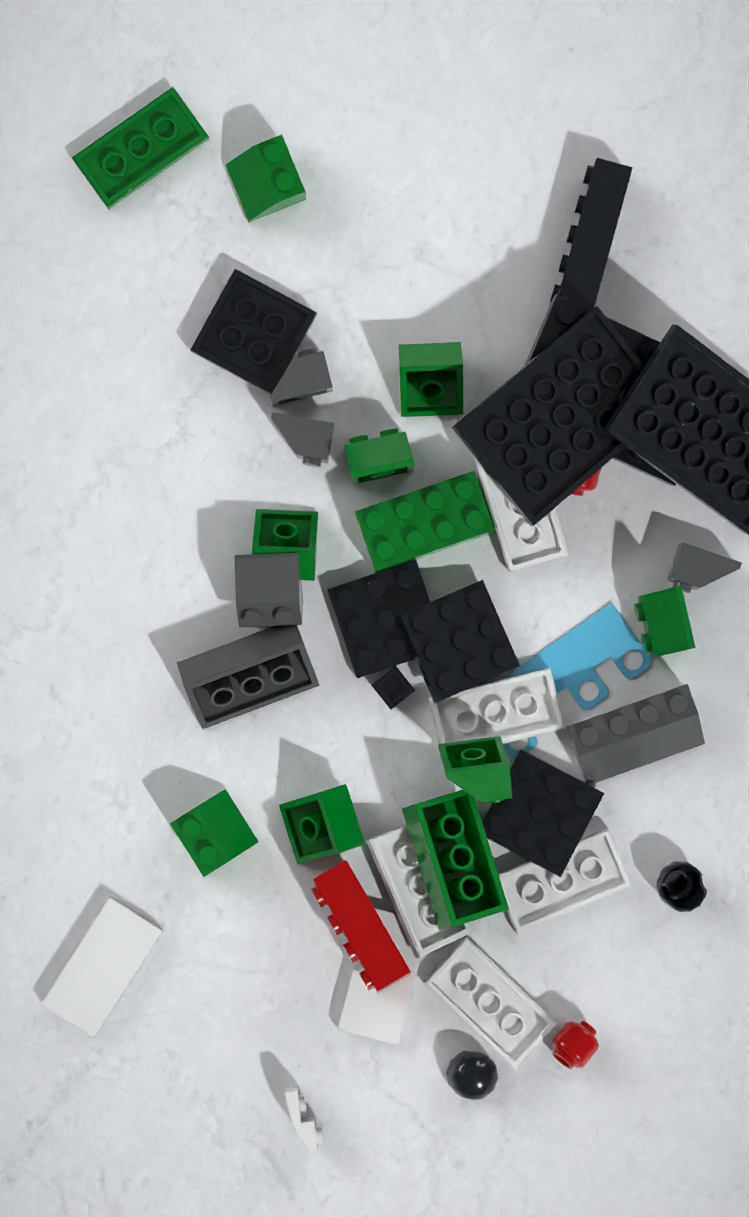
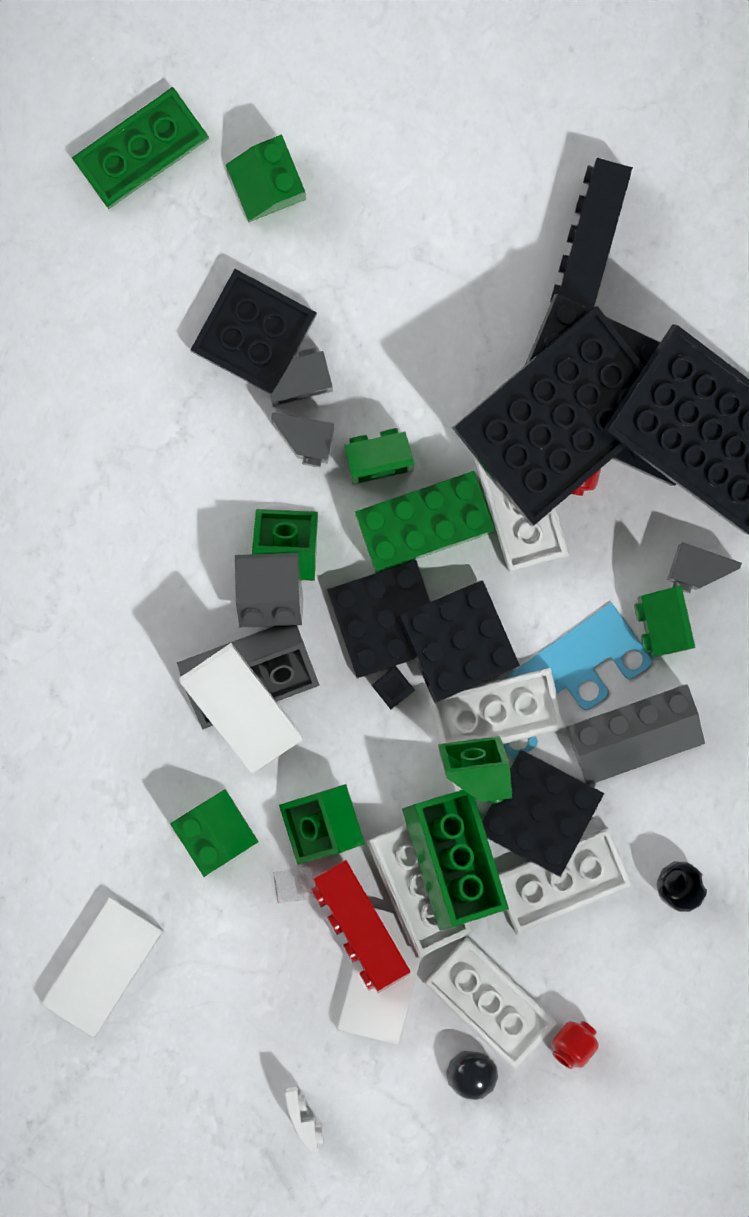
(241, 708): none -> white tile
(294, 884): none -> clear slope
(431, 379): green slope -> none

